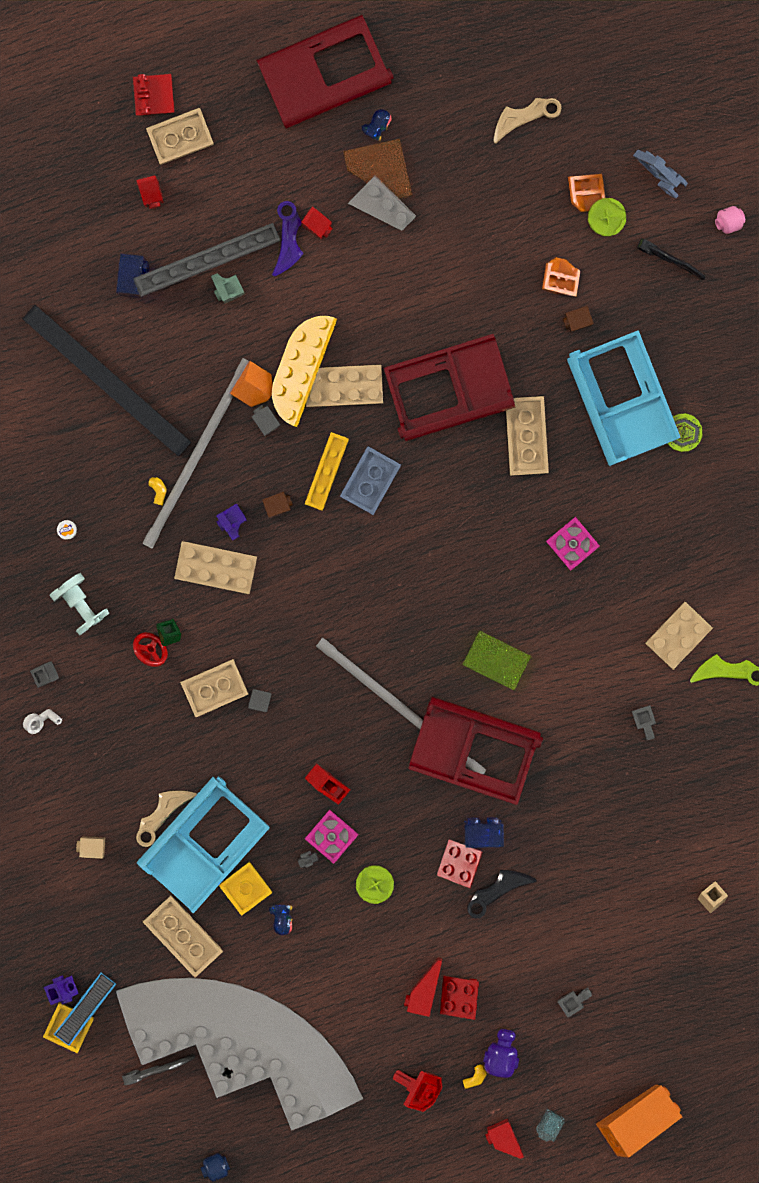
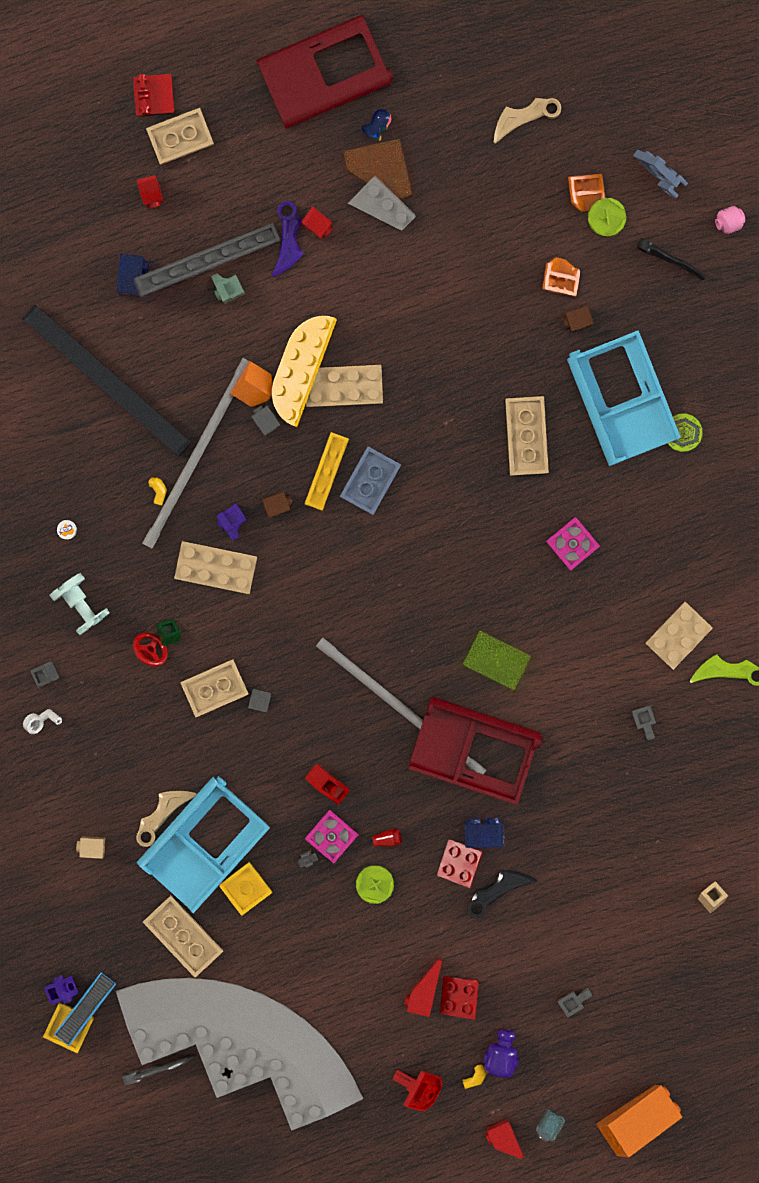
(215, 1167): dark blue head -> none
(283, 921): clear blue animal -> none
(389, 838): none -> red cone
(476, 377): dark red piece -> none

